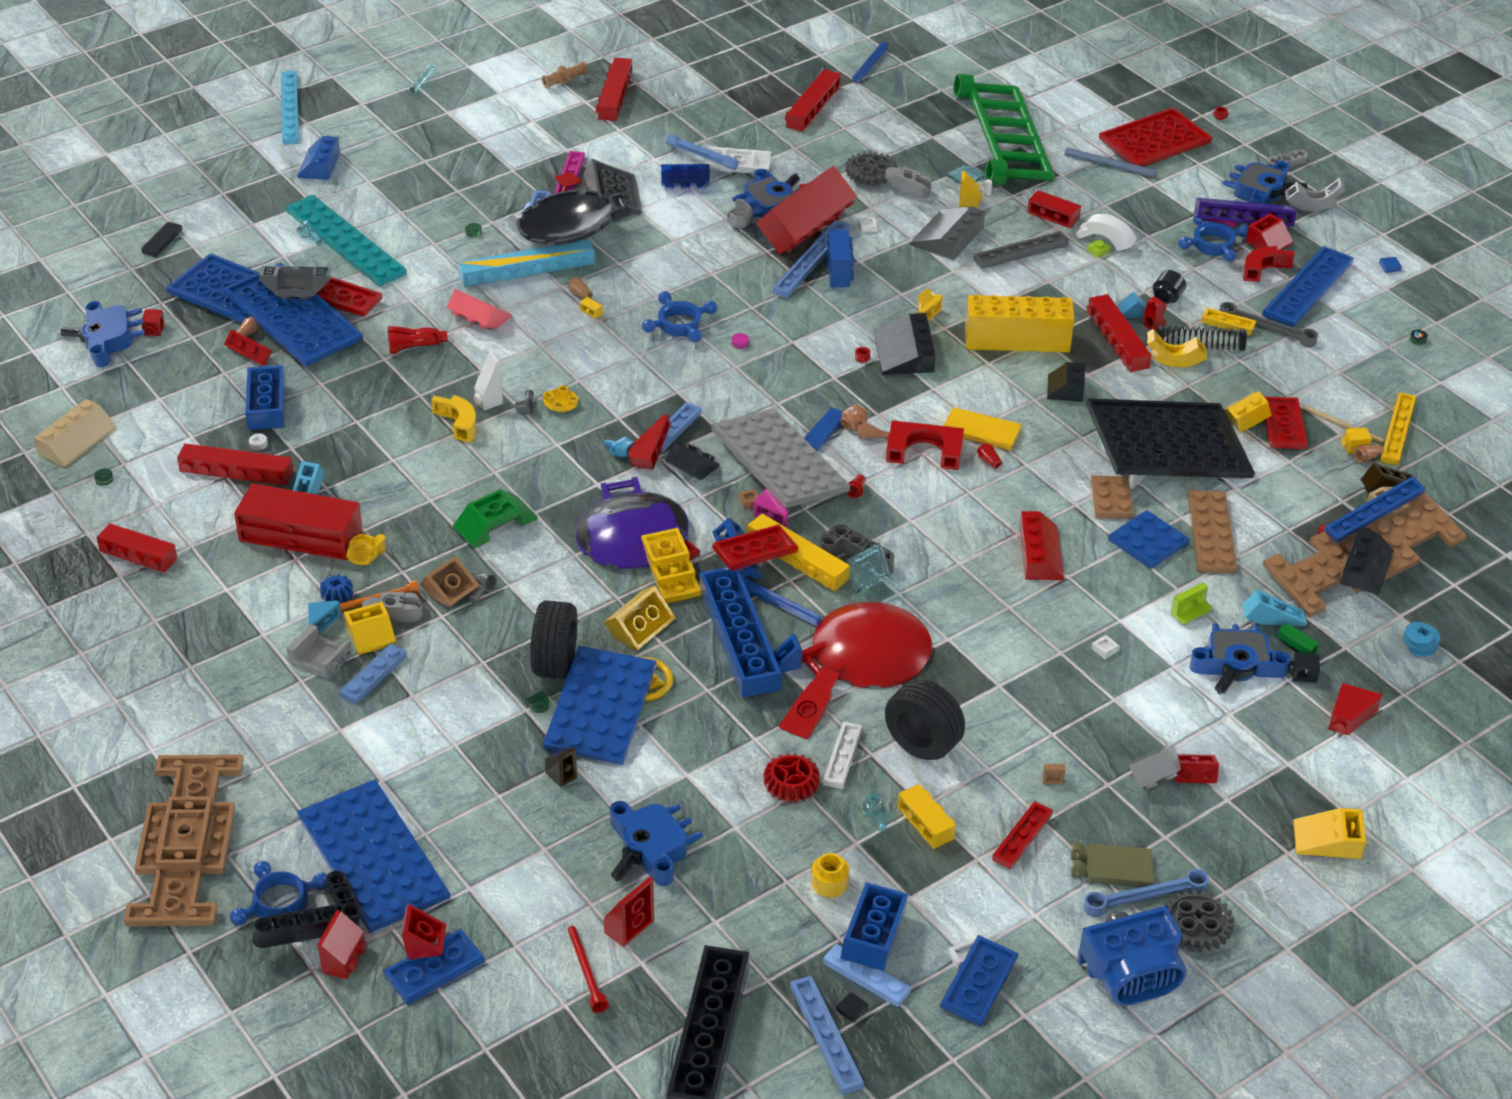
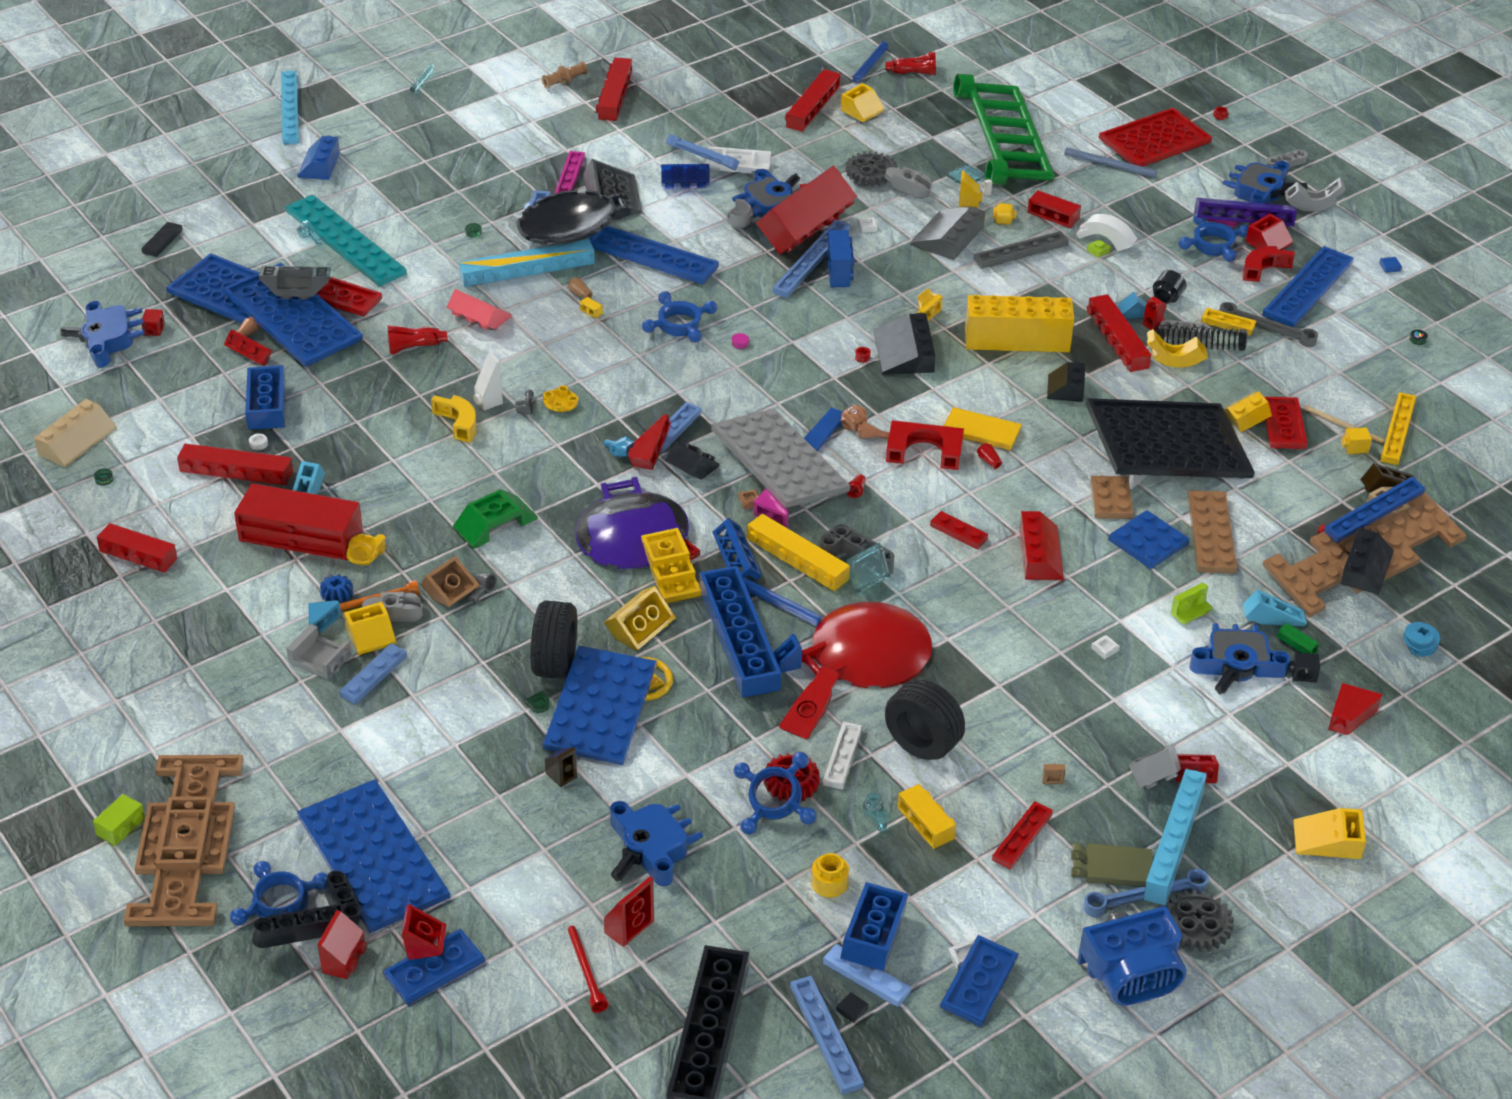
(119, 819): none -> lime brick
(567, 179): red piece -> none
(654, 254): none -> blue plate
(755, 547): red tile -> none
(807, 815): none -> blue piece
(861, 103): none -> yellow slope
(923, 64): none -> red piece
(959, 530): none -> red plate
(1004, 213): none -> yellow head
(1175, 837): none -> medium azure brick
(1181, 323): none -> light grey beam
(1367, 452): nougat cone -> none

